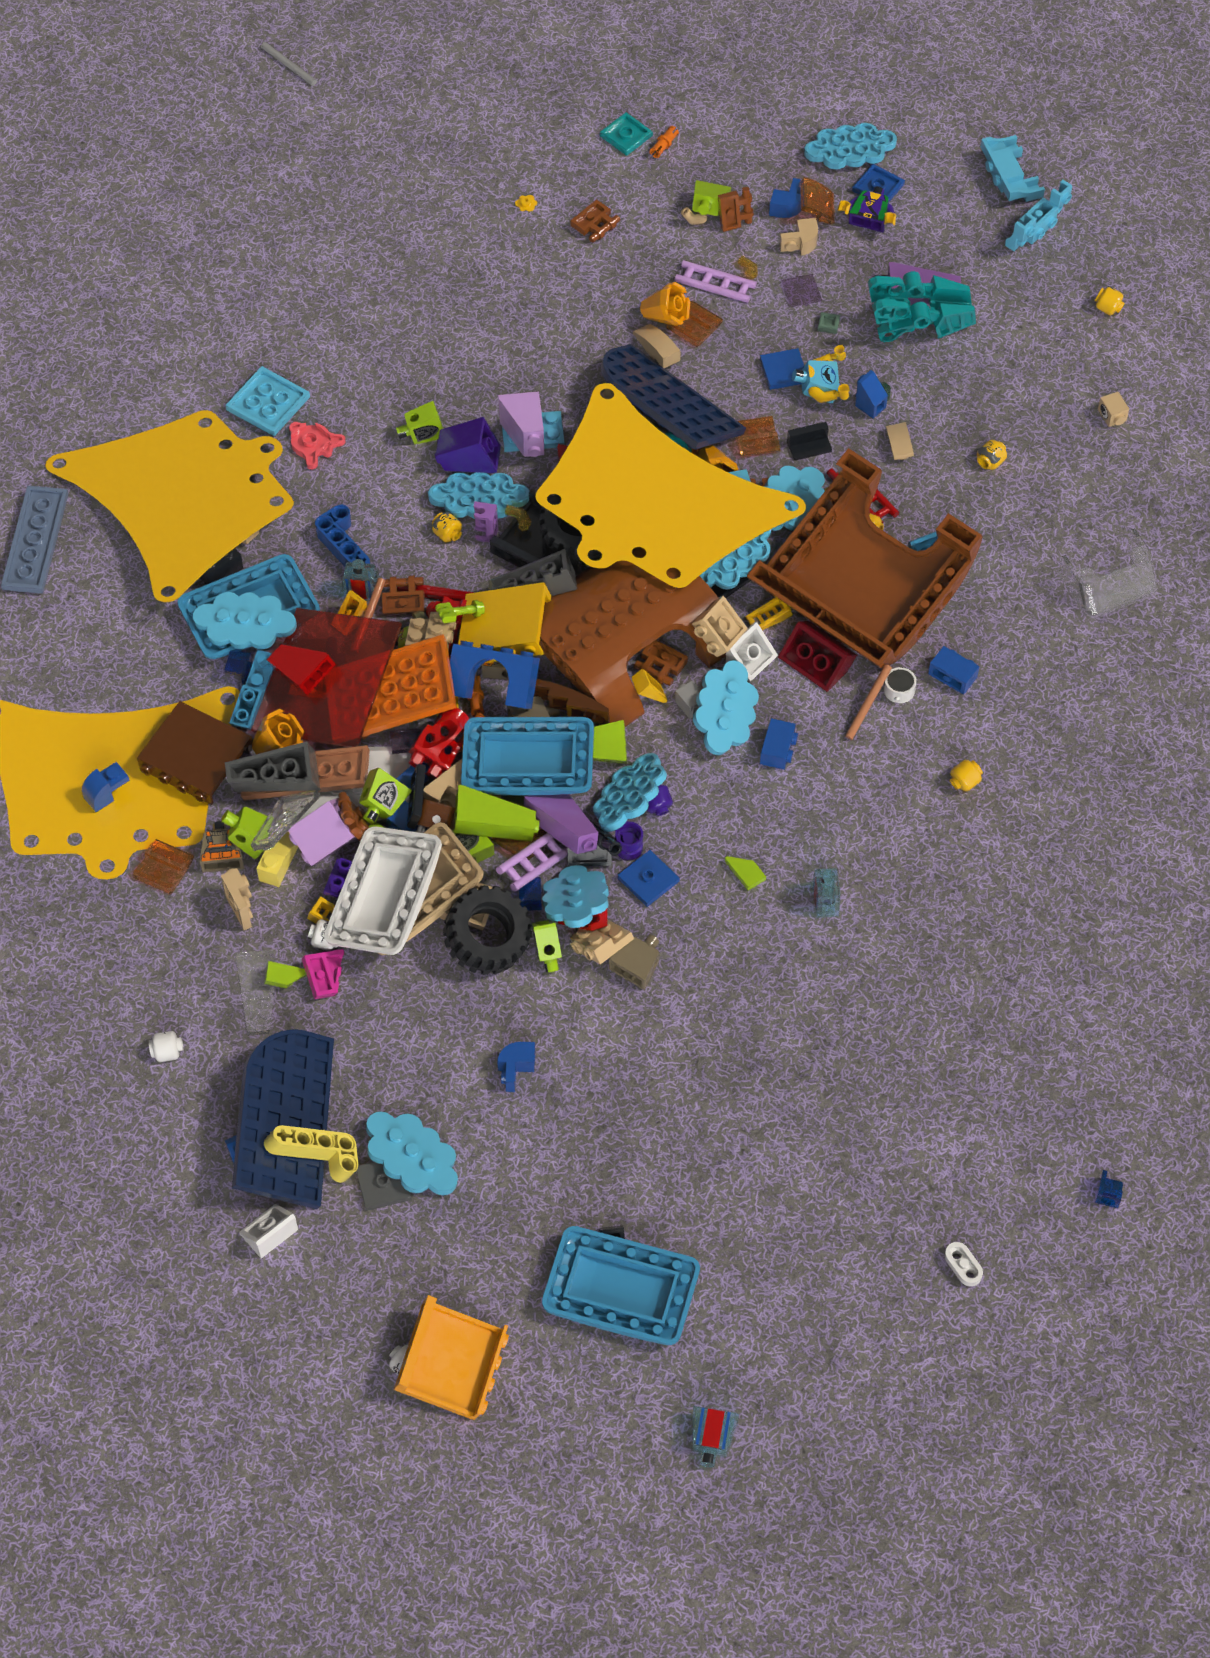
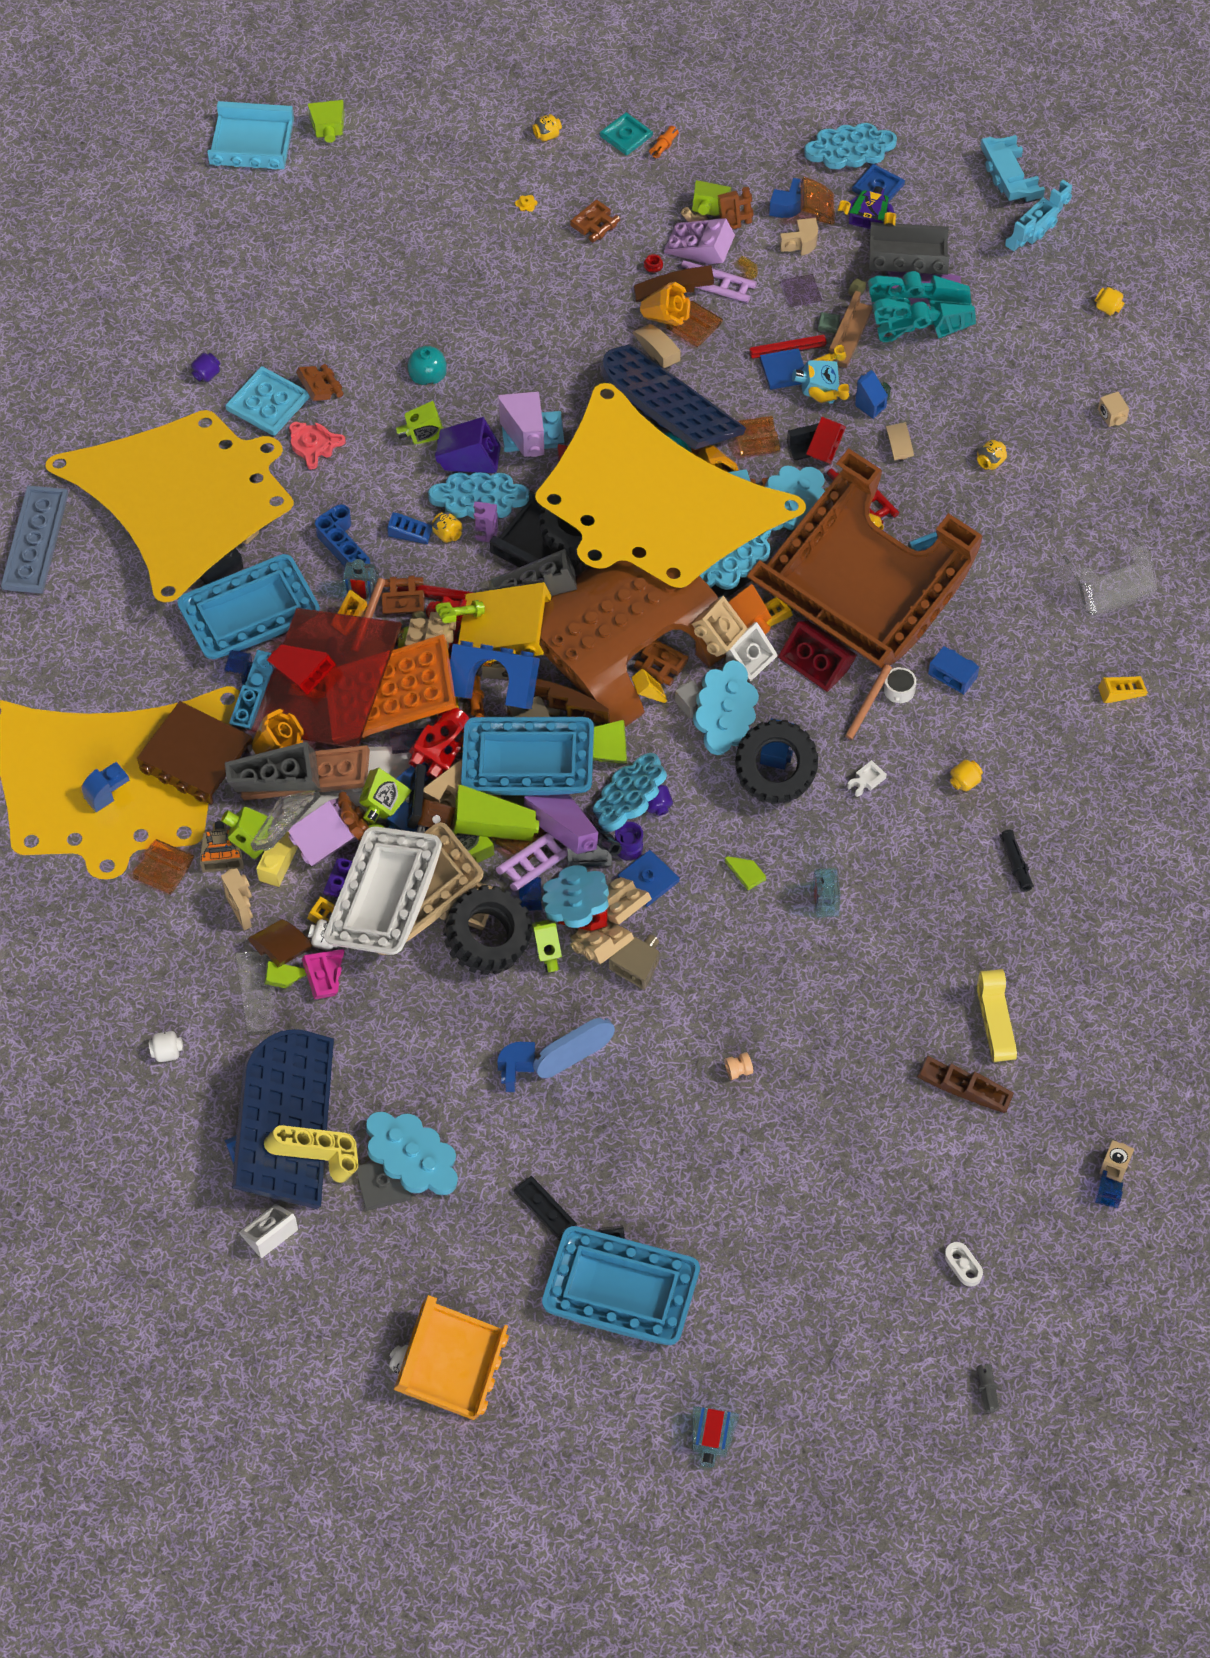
(205, 367): none -> dark purple head
(244, 620): medium azure plate -> none
(251, 135): none -> medium azure panel
(280, 942): none -> reddish brown slope
(289, 64): light grey bar -> none
(315, 382): none -> dark orange plate
(327, 119): none -> lime torso
(400, 533): none -> blue slope
(427, 365): none -> teal cylinder
(521, 515): clear yellow arm -> none
(544, 1207): none -> black tile
(546, 127): none -> yellow head
(574, 1047): none -> medium blue tile
(624, 900): none -> tan plate
(653, 259): none -> red plate
(687, 278): none -> reddish brown slope
(701, 240): none -> lavender slope
(738, 1066): none -> light nougat wheel
(751, 608): none -> orange torso
(782, 732): none -> black tyre
(802, 344): none -> red axle
(826, 440): none -> red hinge
(851, 328): none -> medium nougat fence
(857, 285): none -> olive tile
(867, 776): none -> white plate
(908, 248): none -> dark grey panel
(965, 1085): none -> reddish brown slope
(988, 1388): none -> dark grey axle
(995, 1014): none -> light yellow beam
(1019, 867): none -> black pin
(1110, 693): none -> yellow slope
(1117, 1160): none -> tan brick

